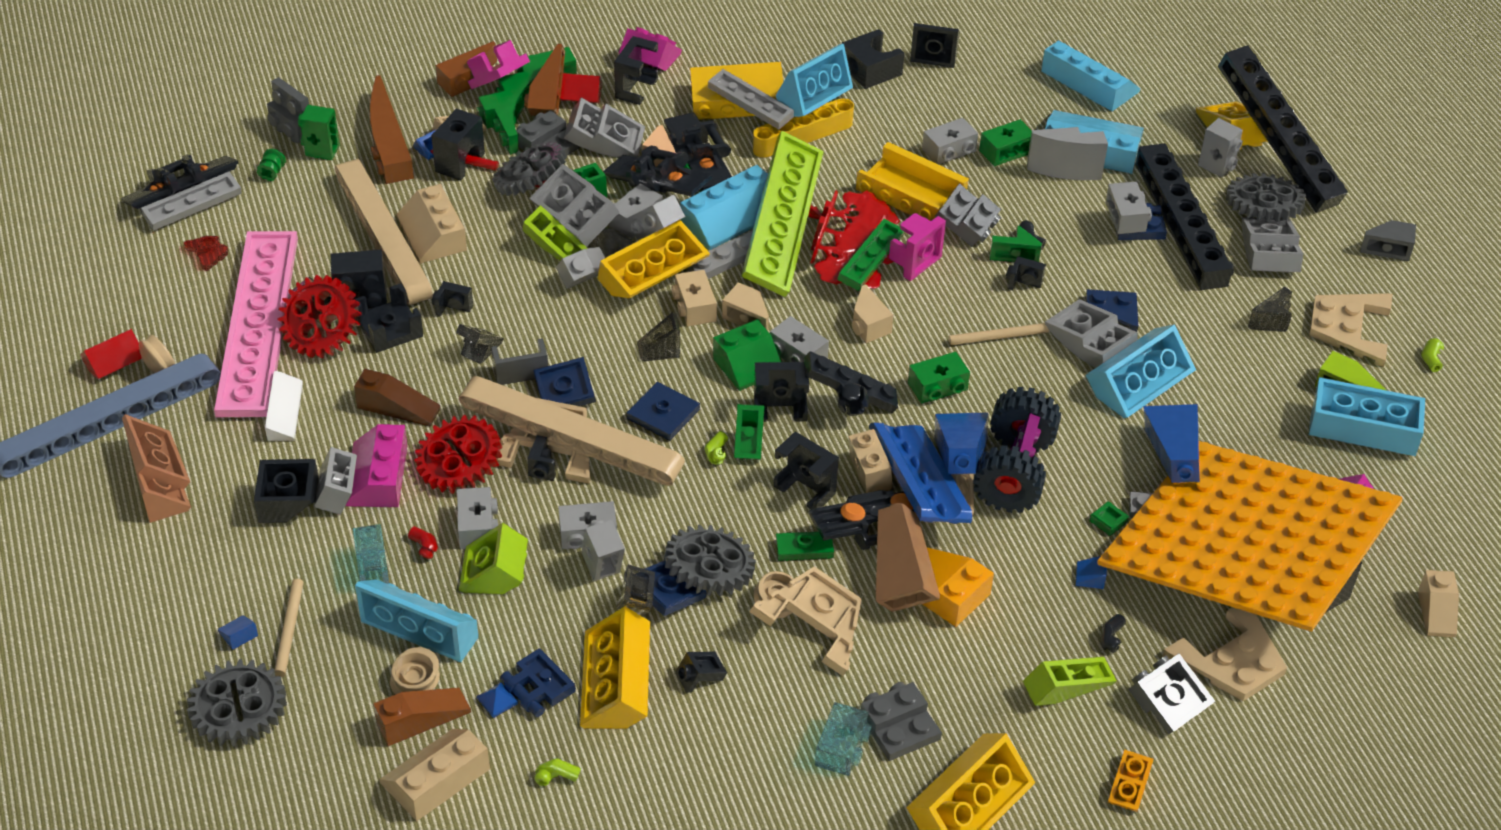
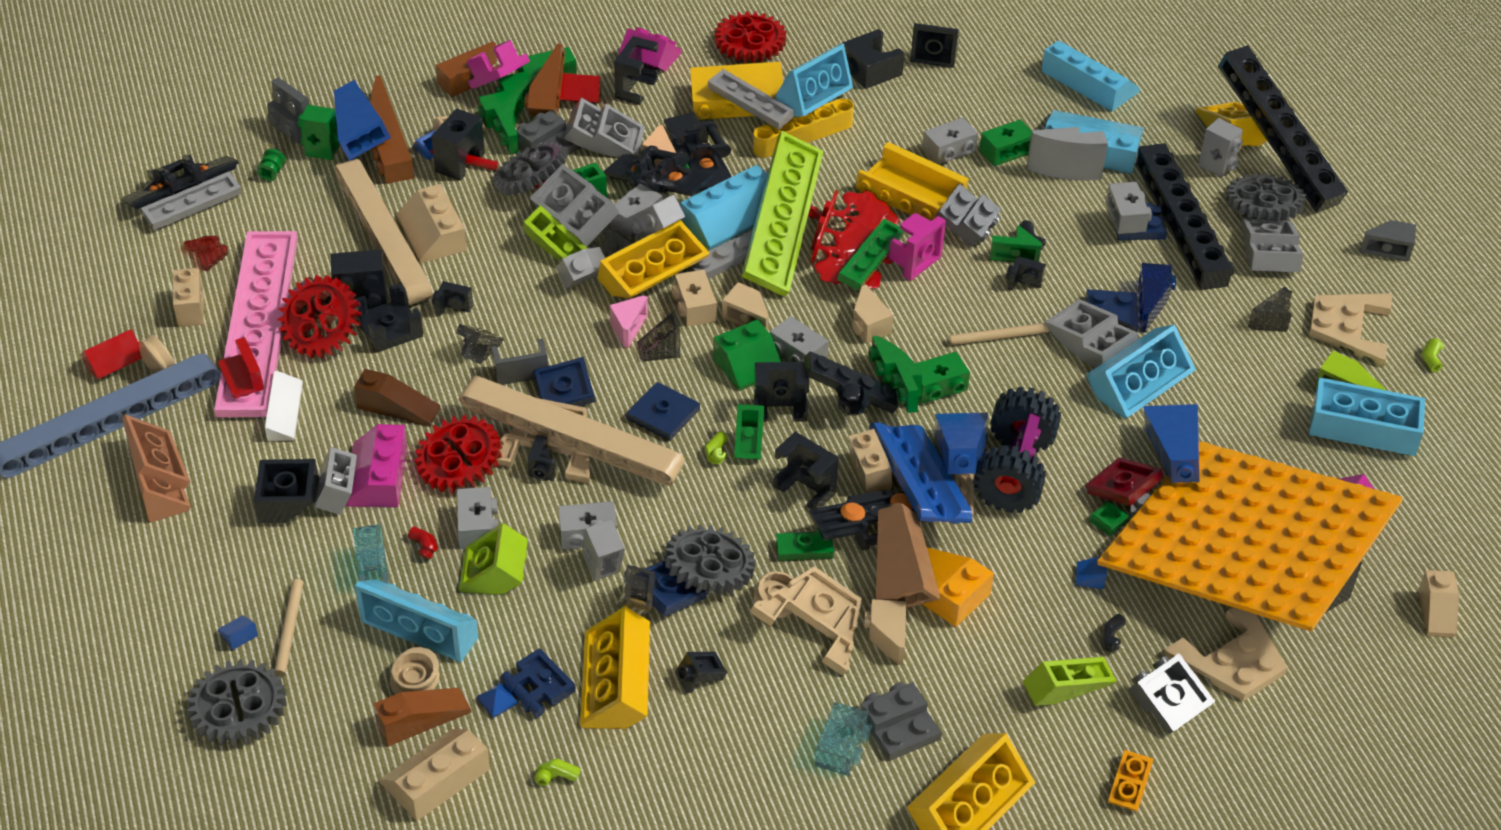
(188, 297): none -> tan brick
(242, 371): none -> red panel
(357, 121): none -> blue slope
(628, 318): none -> bright pink slope
(750, 37): none -> red gear
(887, 627): none -> tan slope
(897, 370): none -> green slope
(1124, 481): none -> dark red plate
(1154, 290): none -> clear blue slope

